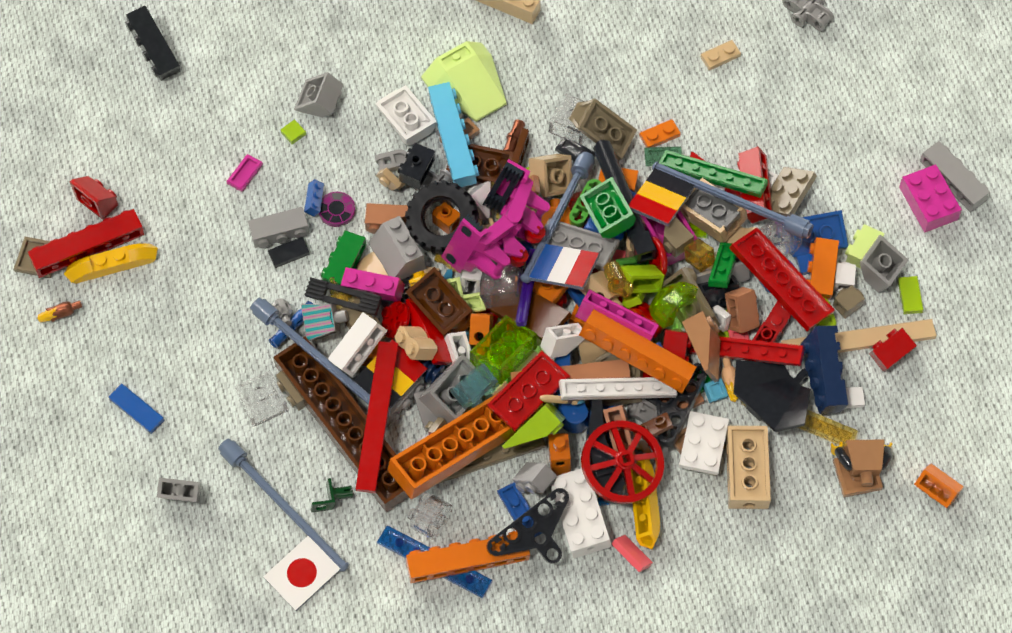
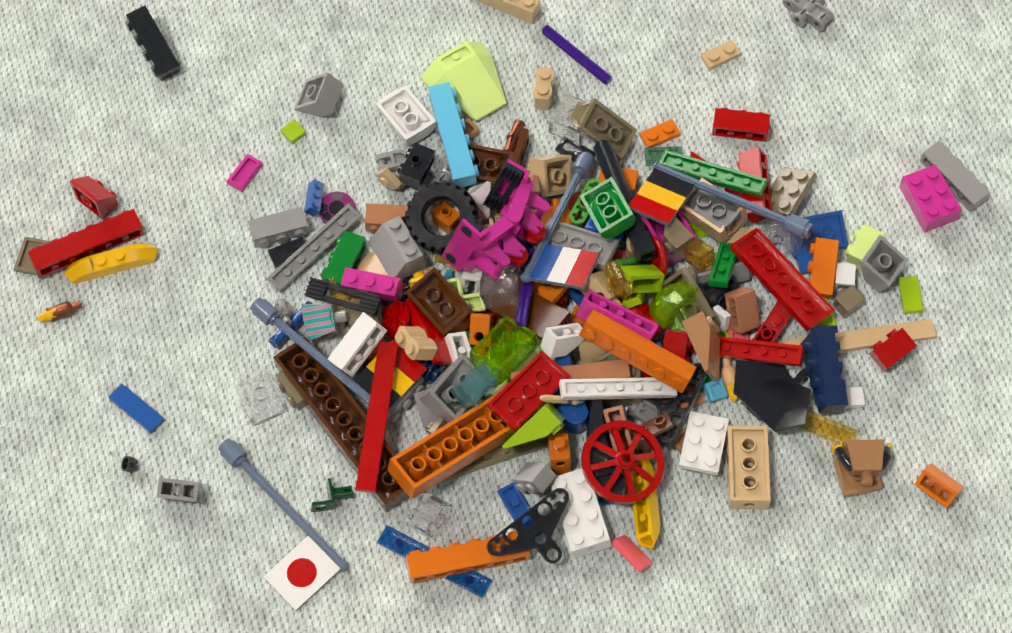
(129, 464): none -> black hinge
(313, 248): none -> light grey tile
(543, 88): none -> tan brick
(576, 54): none -> dark purple axle
(741, 124): none -> red brick

